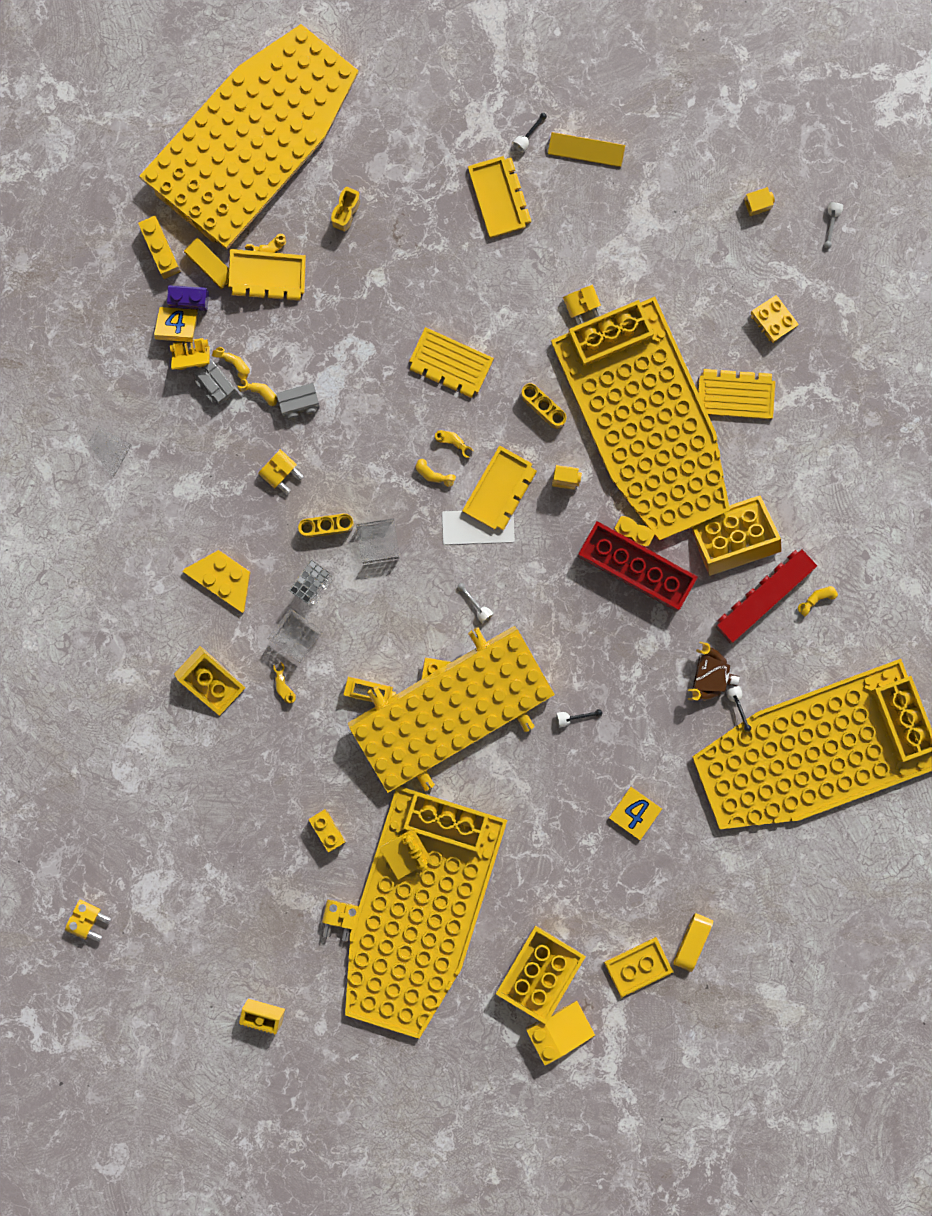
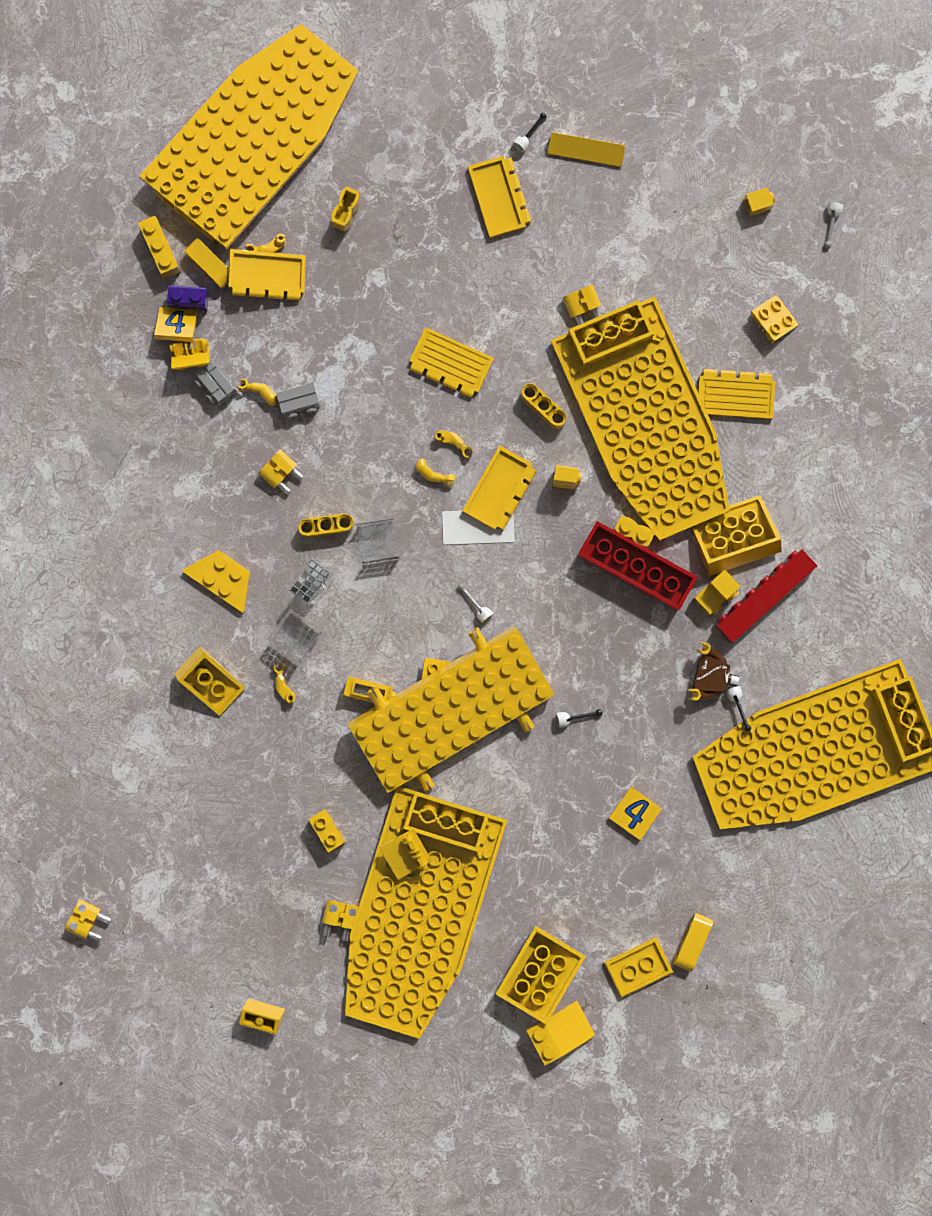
(237, 361): yellow arm -> none
(720, 589): none -> yellow brick
(827, 592): yellow arm -> none

